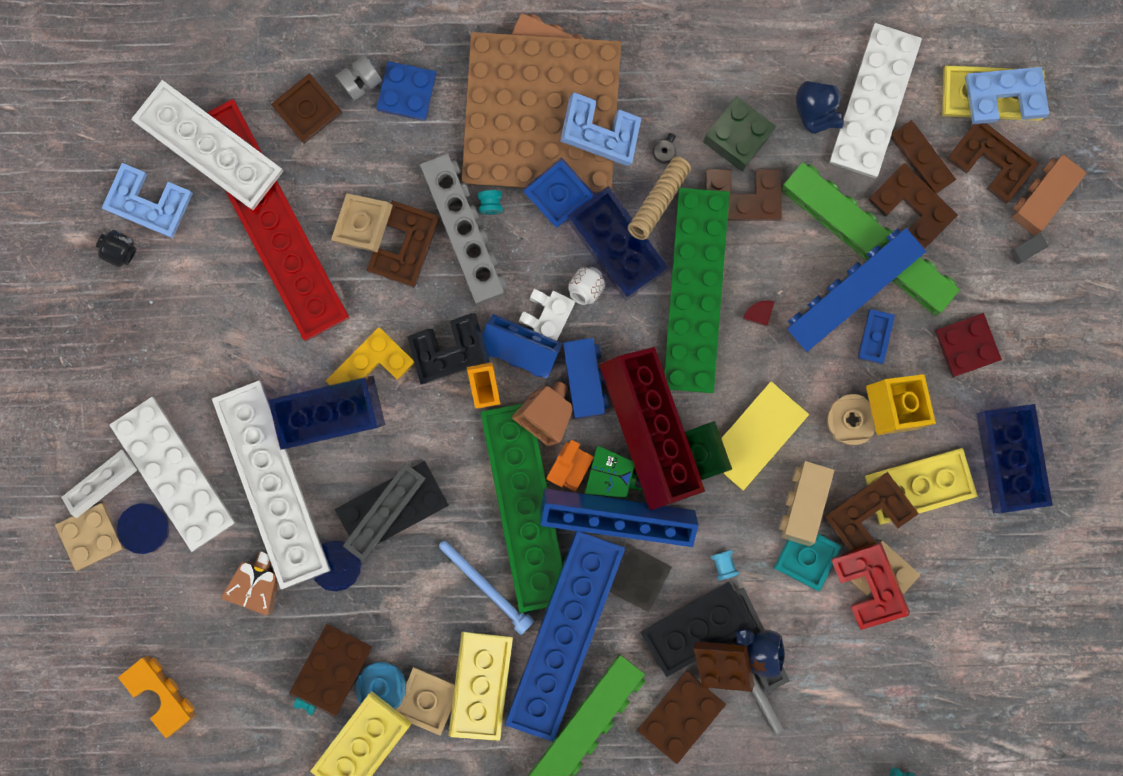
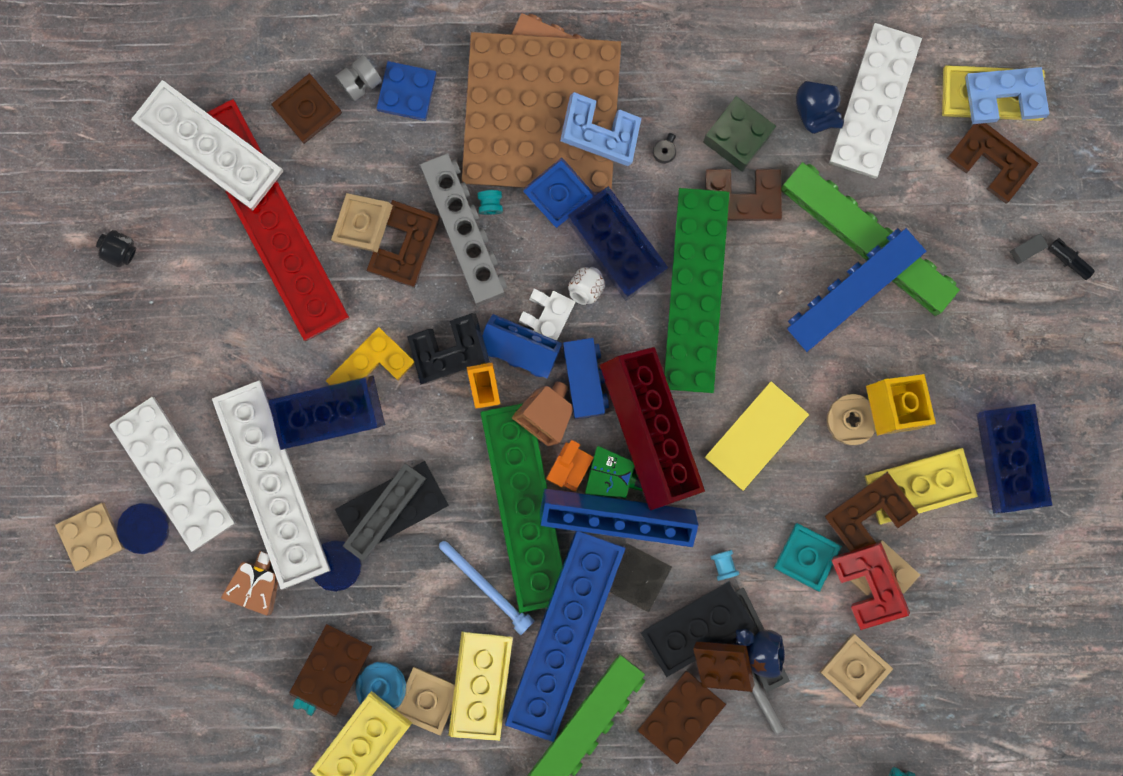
(99, 483): white plate -> none
(159, 217): light blue plate -> none
(174, 710): light orange arch -> none
(659, 198): tan piece -> none
(708, 450): dark green plate -> none
(759, 312): dark red tile -> none
(806, 503): tan brick -> none
(856, 670): none -> tan plate
(876, 336): blue plate -> none
(907, 186): reddish brown plate -> none
(922, 157): reddish brown plate -> none
(968, 345): dark red plate -> none
(1047, 194): nougat brick -> none
(1071, 258): none -> black axle

